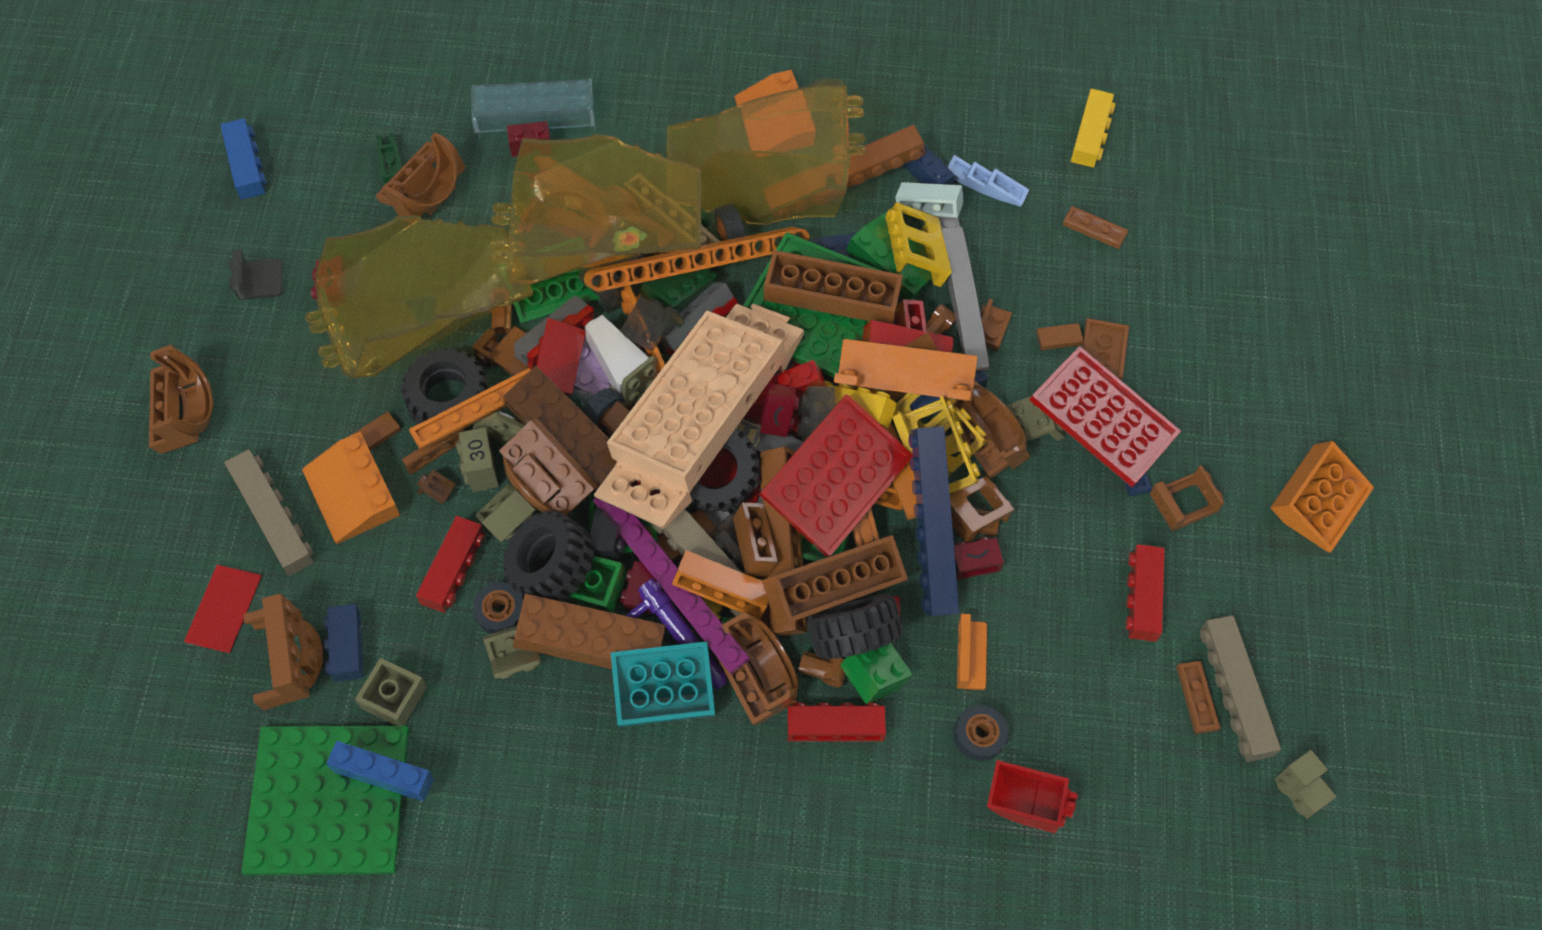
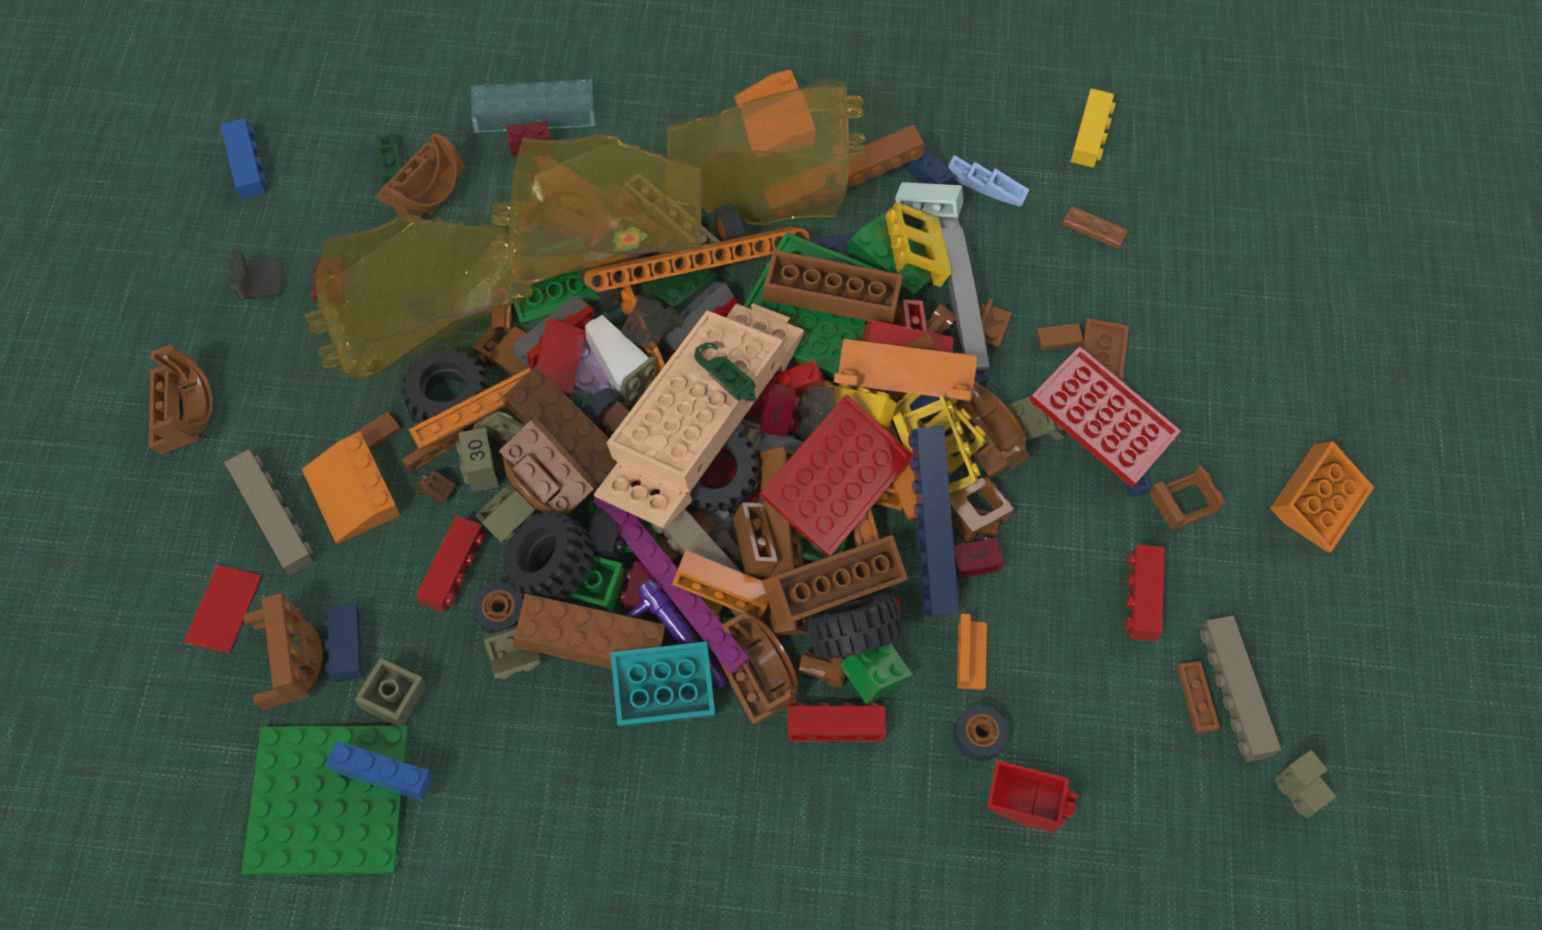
(726, 374): none -> dark green plate

